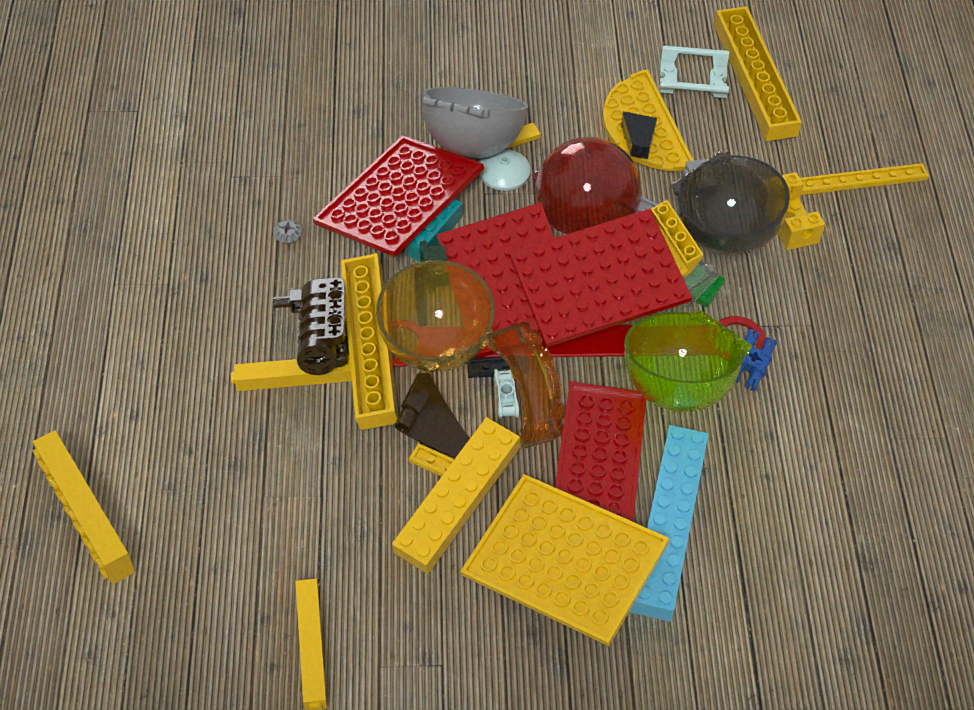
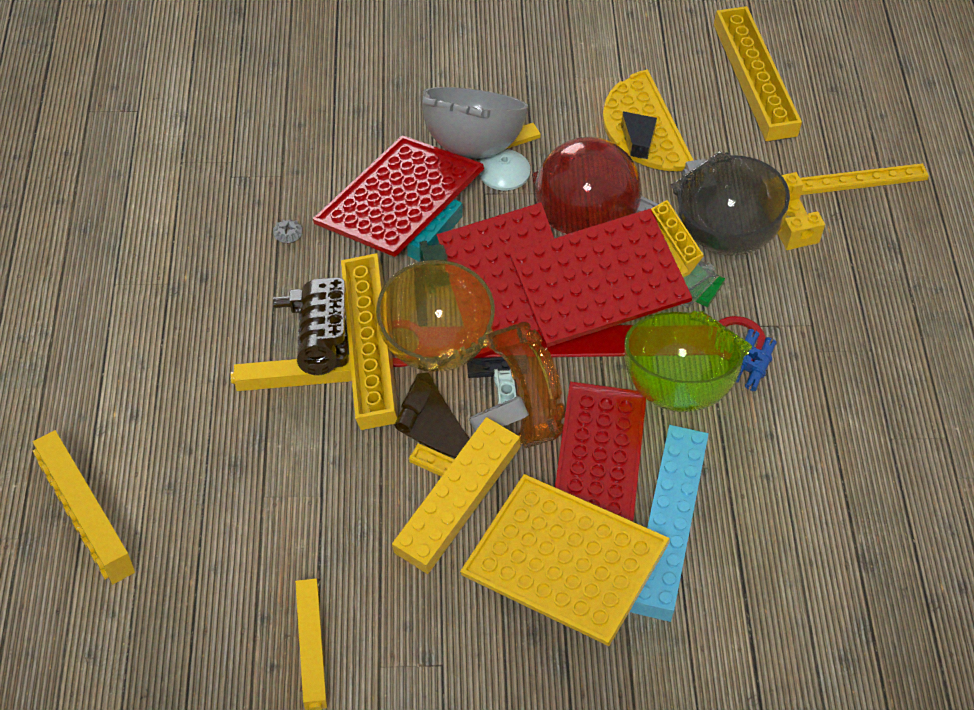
(503, 413): none -> light grey beam
(717, 75): light aqua piece -> none

